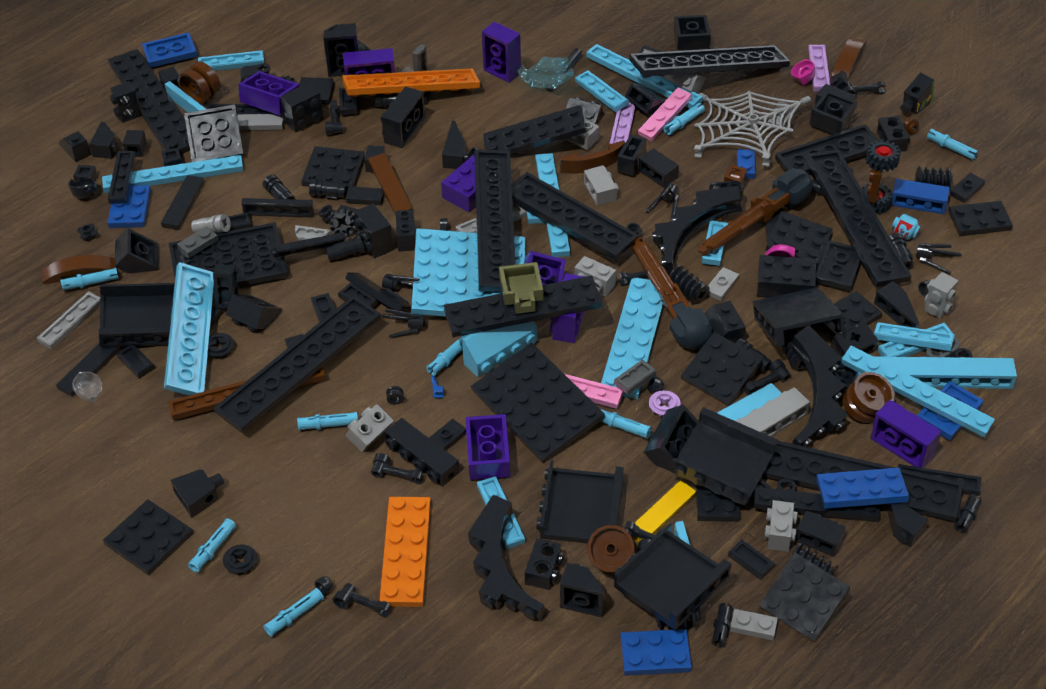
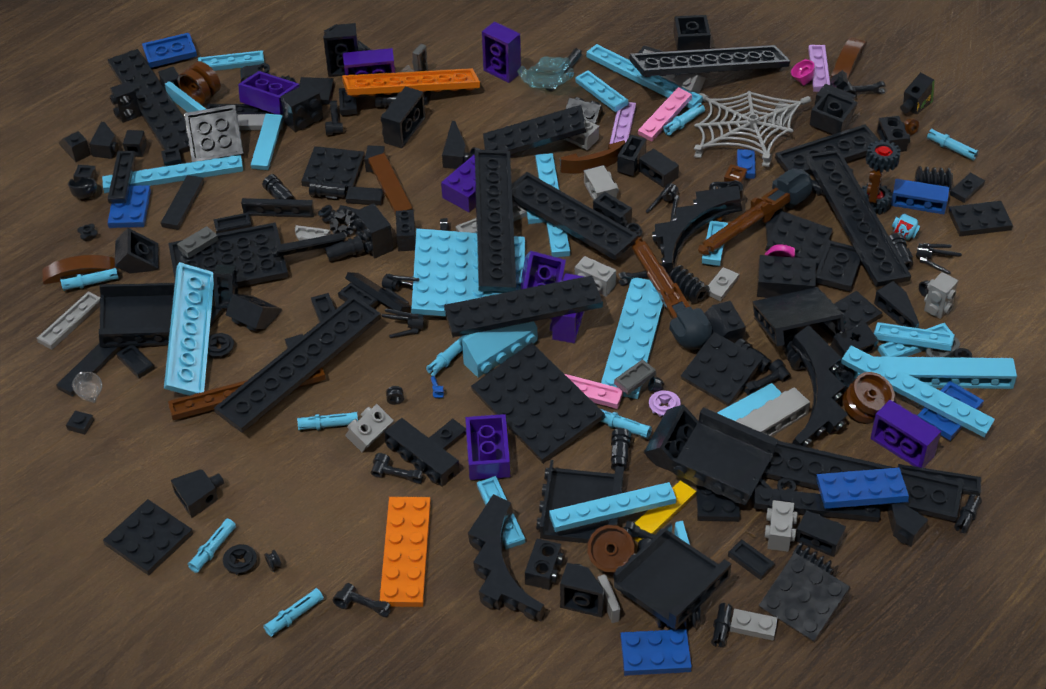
(80, 422): none -> black plate
(216, 223): light grey axle -> none
(266, 142): none -> medium azure tile
(272, 560): none -> black bush
(323, 585): black hinge -> none
(521, 286): olive piece -> none
(609, 599): none -> light grey tile
(612, 507): none -> medium azure plate
(613, 209): none -> black brick
(620, 447): none -> black axle
(644, 98): black brick -> none

